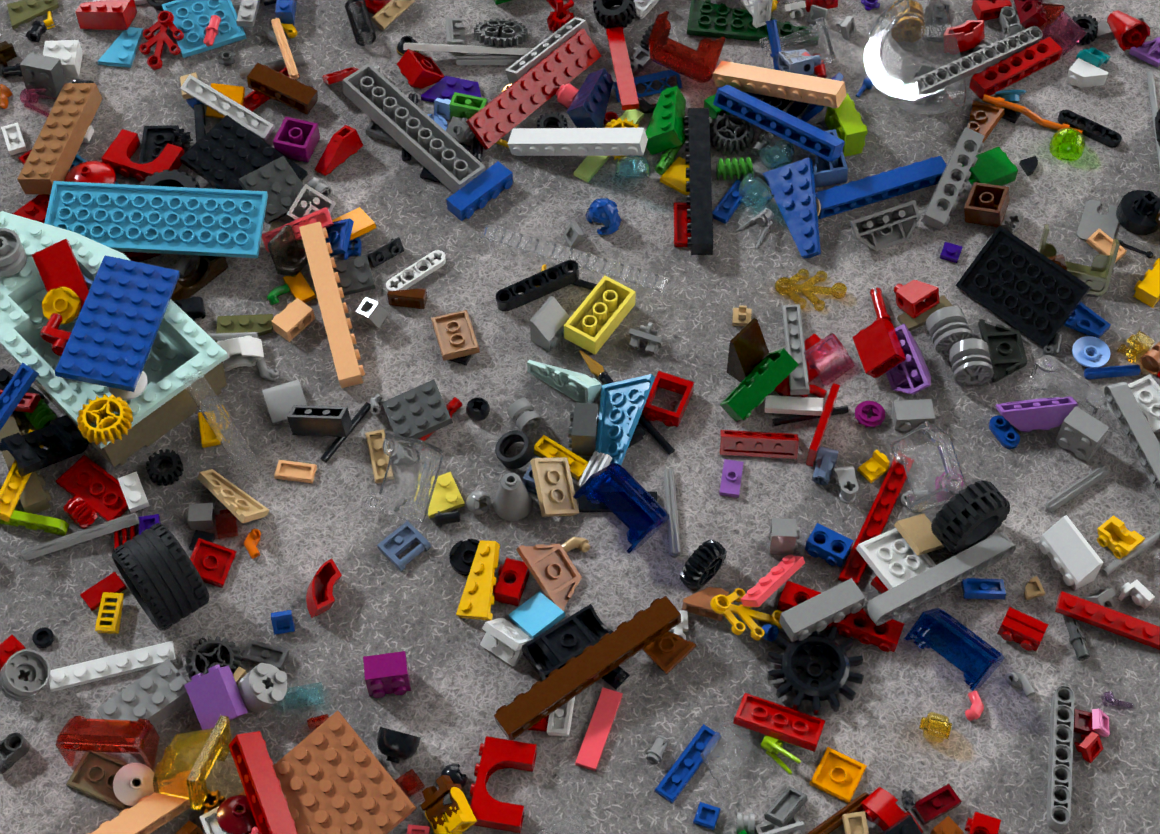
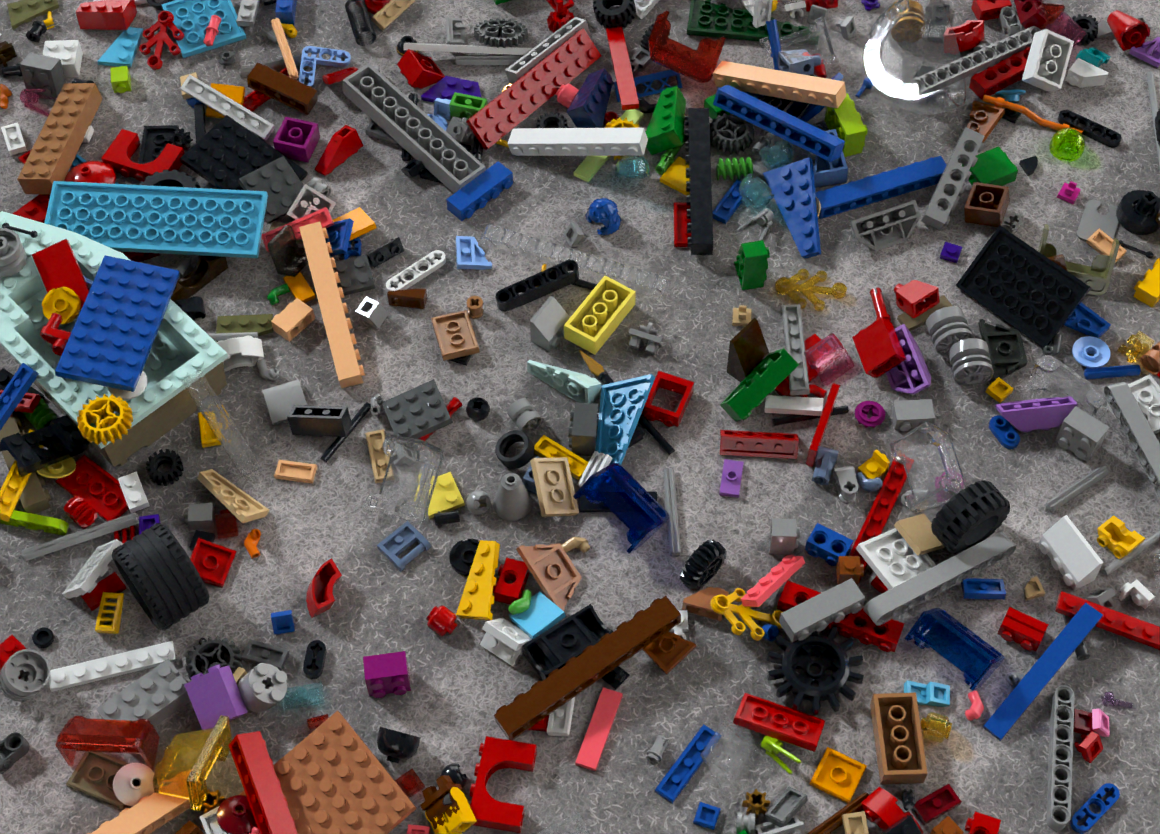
(33, 234): none -> black hinge
(59, 470): none -> light yellow dish
(91, 570): none -> white plate
(120, 79): none -> lime brick
(313, 60): none -> light blue beam
(319, 660): none -> black beam
(413, 168): none -> black plate
(441, 620): none -> red head
(470, 255): none -> light blue wing
(475, 305): none -> medium nougat bush
(522, 604): none -> bright green arm
(752, 264): none -> green wedge
(757, 808): none -> pearl gold gear
(848, 568): none -> dark orange brick
(868, 484): none -> sand blue arm
(898, 738): none -> medium nougat brick
(929, 694): none -> medium azure slope
(999, 390): none -> yellow plate
(1042, 671): none -> blue tile
(1047, 60): none -> white brick
(1069, 192): none -> dark pink tile
(1094, 800): none -> blue beam

